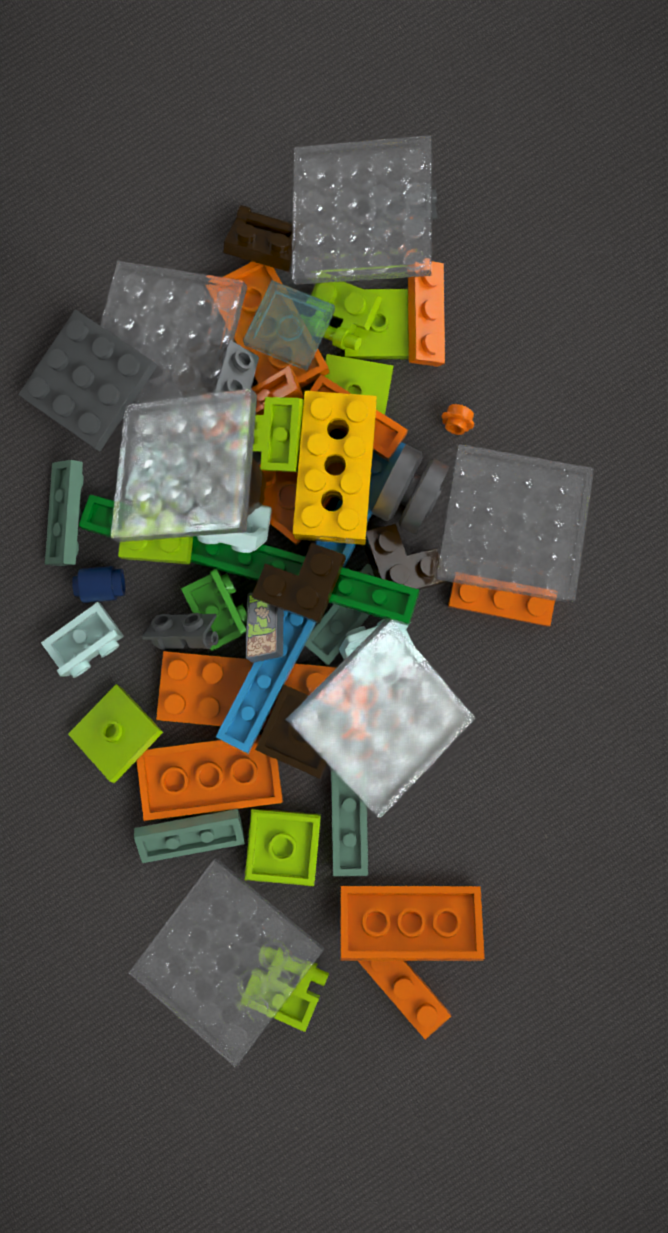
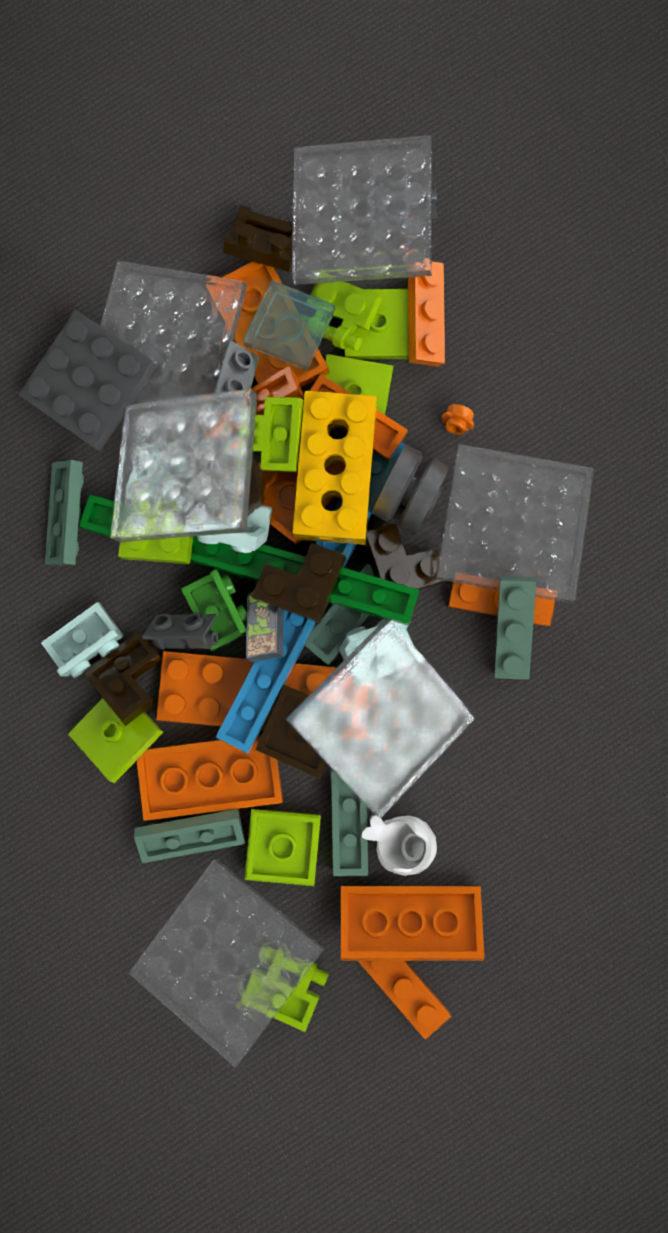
(99, 584): dark blue brick -> none
(116, 676): none -> dark brown plate
(403, 843): none -> white hat
(514, 627): none -> sand green plate

